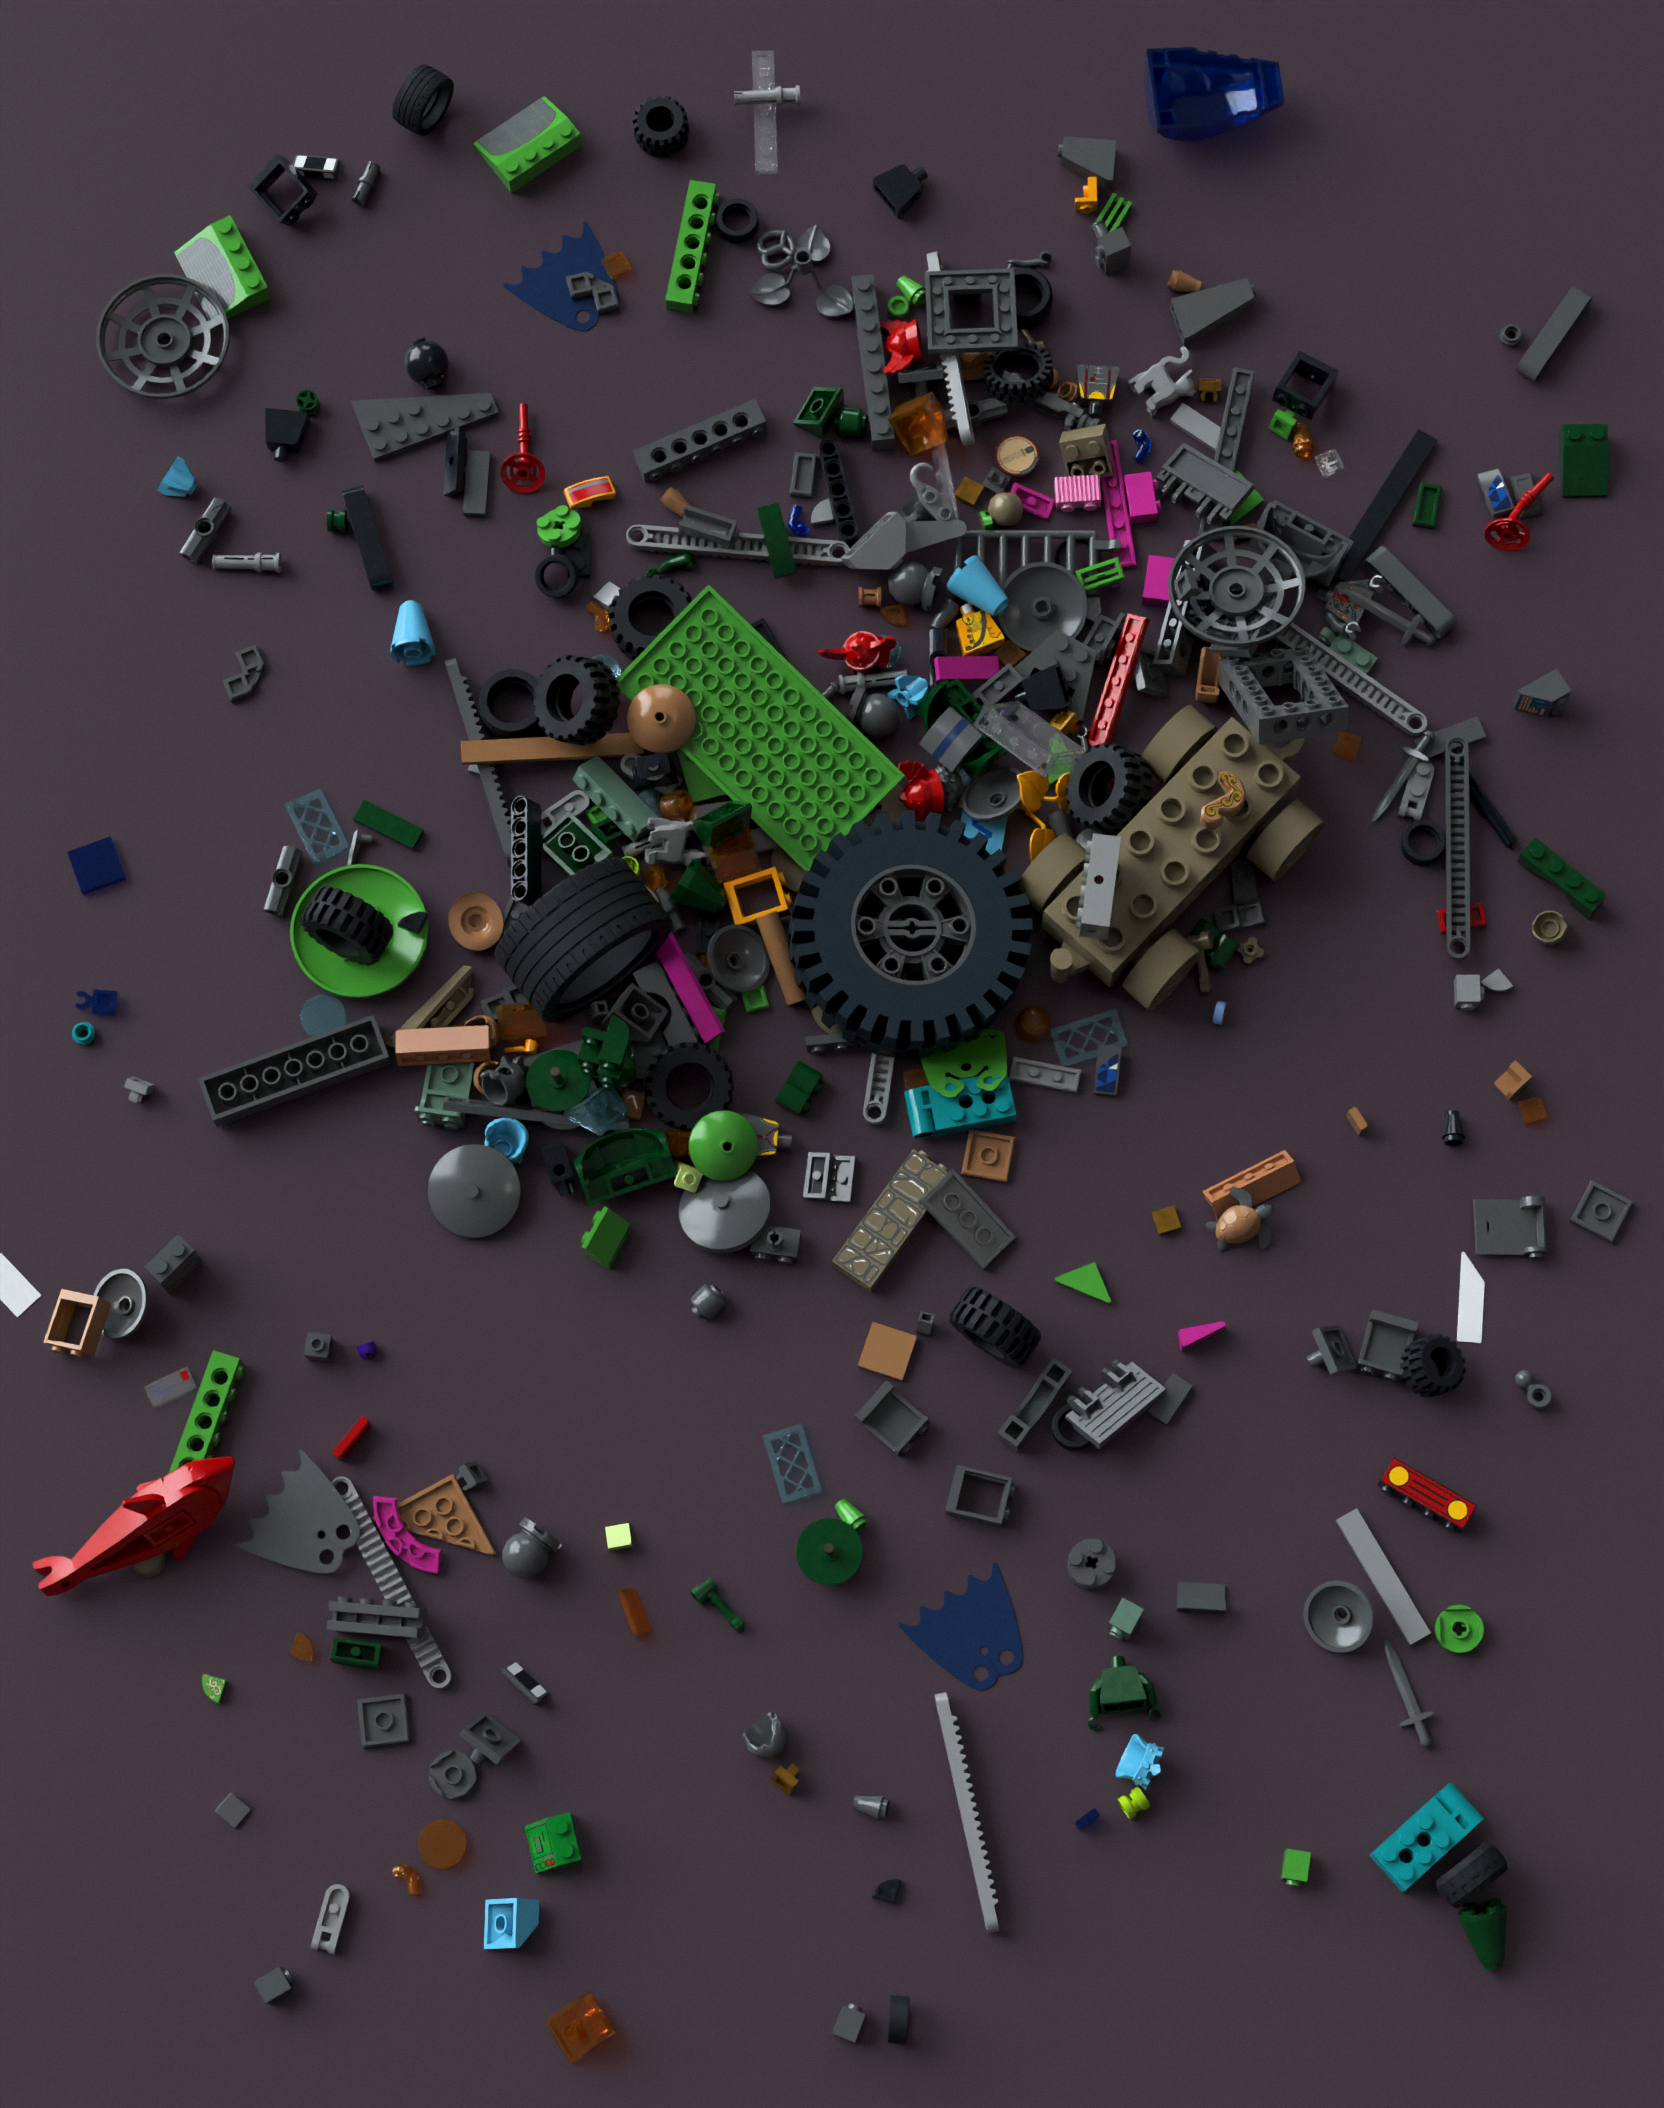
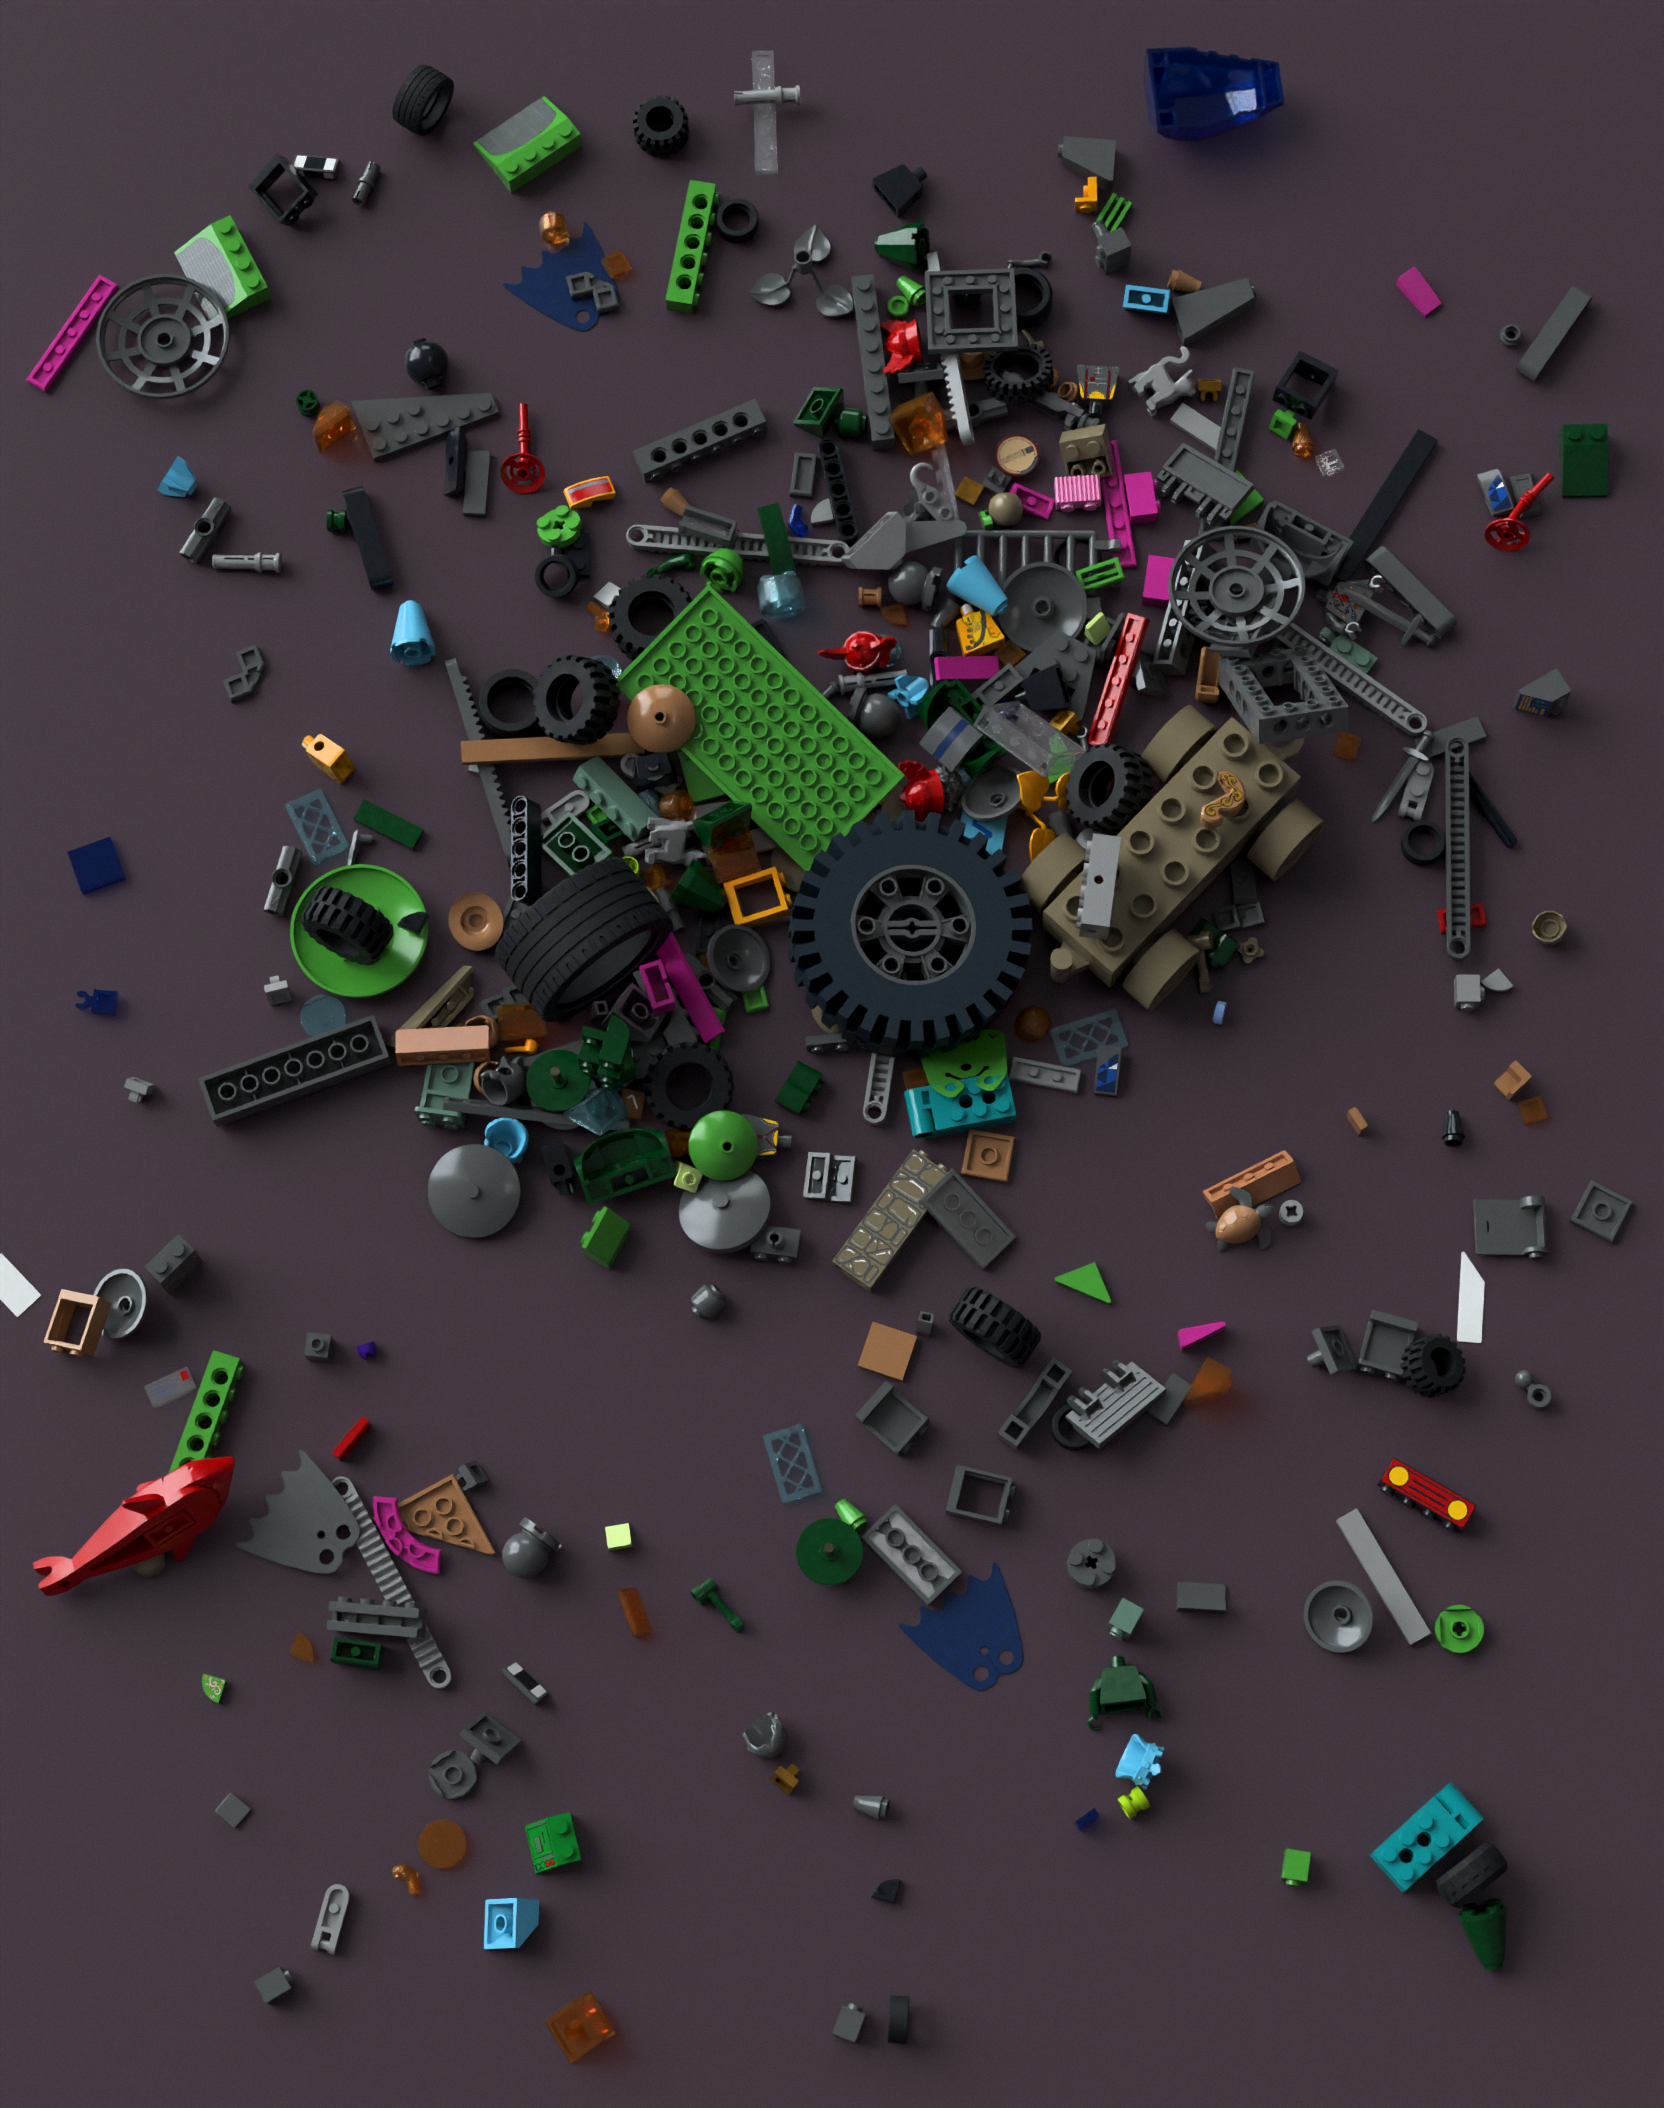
(72, 334): none -> dark pink tile
(83, 1026): teal plate -> none
(277, 991): none -> light grey tile
(285, 431): black torso -> none
(328, 757): none -> light orange torso
(332, 425): none -> clear orange slope
(383, 1720): dark grey tile -> none
(553, 228): none -> clear orange head
(655, 983): none -> dark pink piece
(723, 570): none -> bright green cone
(778, 950): medium nougat brick -> none
(779, 248): dark grey piece -> none
(780, 595): none -> clear light blue brick
(905, 246): none -> dark green cone
(911, 1554): none -> piece
(967, 1814): light grey gear -> none
(1097, 629): none -> yellowish green slope
(1143, 444): clear blue arm -> none
(1147, 299): none -> medium azure brick
(1166, 1220): pearl gold tile -> none
(1187, 585): dark grey tile -> none
(1209, 1384): none -> clear orange slope
(1288, 1216): none -> light grey wheel
(1407, 1695): dark grey sword -> none
(1418, 291): none -> dark pink slope
(1427, 506): dark green tile -> none
(1579, 891): dark green arch -> none

